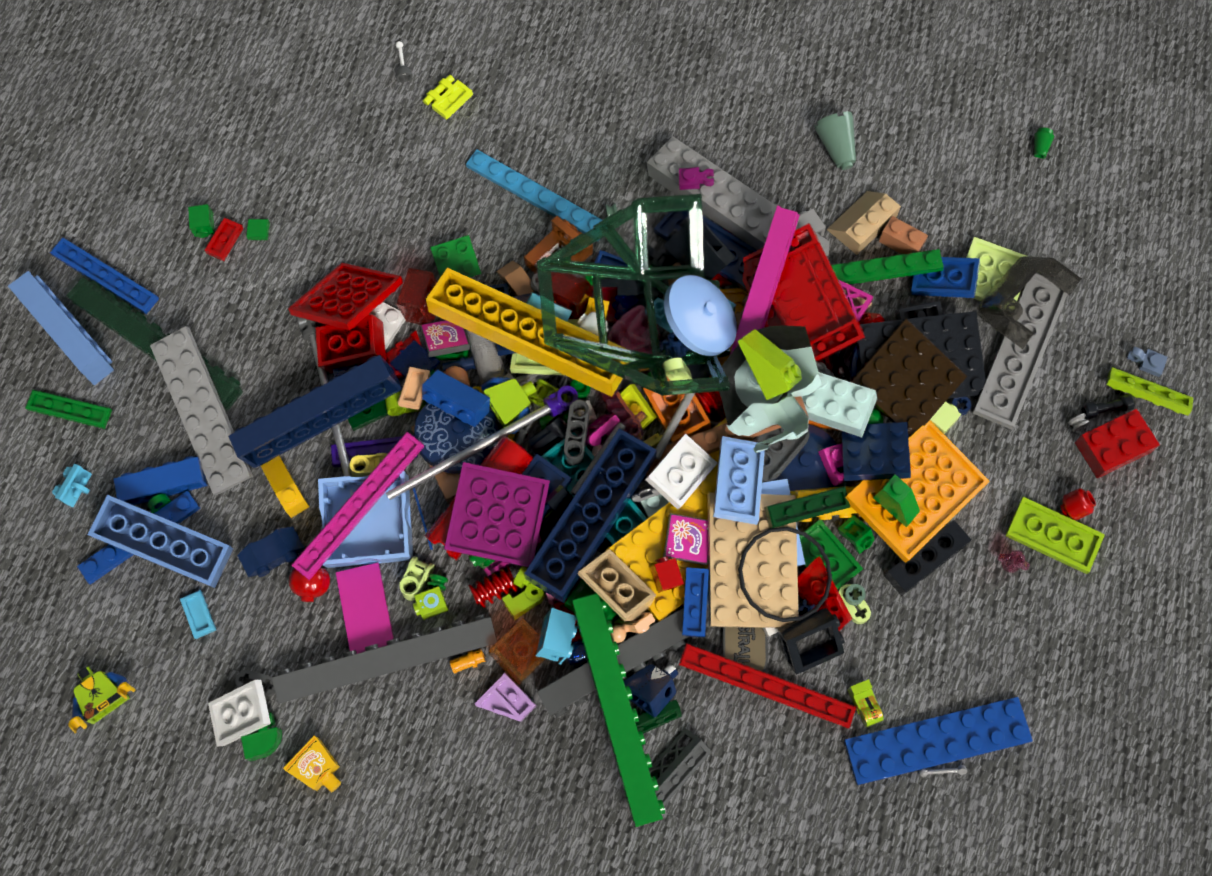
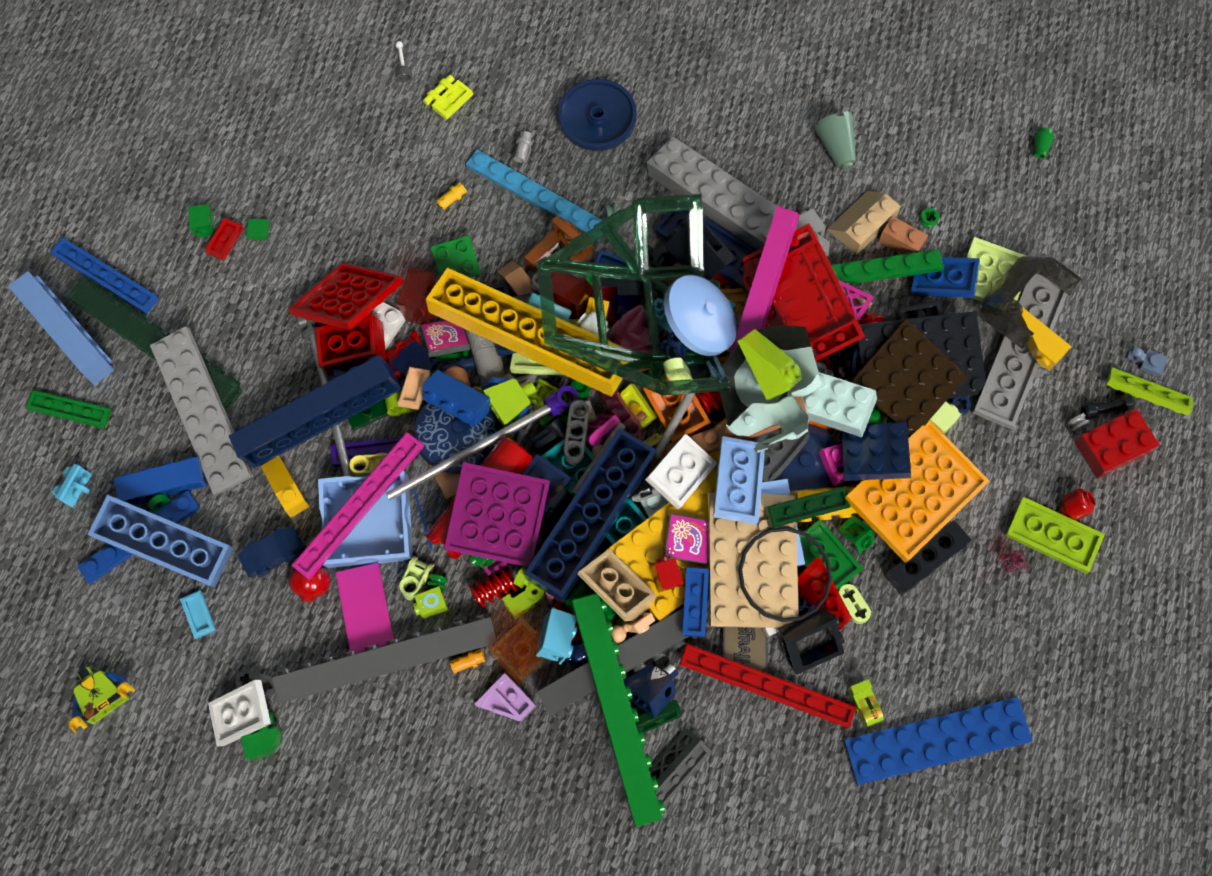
(314, 766): yellow torso -> none
(454, 193): none -> yellow pin
(523, 144): none -> light grey pin
(597, 114): none -> dark blue dish
(691, 178): magenta plate -> none
(860, 589): sand green bush -> none
(898, 500): green slope -> none
(929, 224): none -> green bush
(960, 769): light grey hinge -> none
(1044, 345): none -> yellow slope

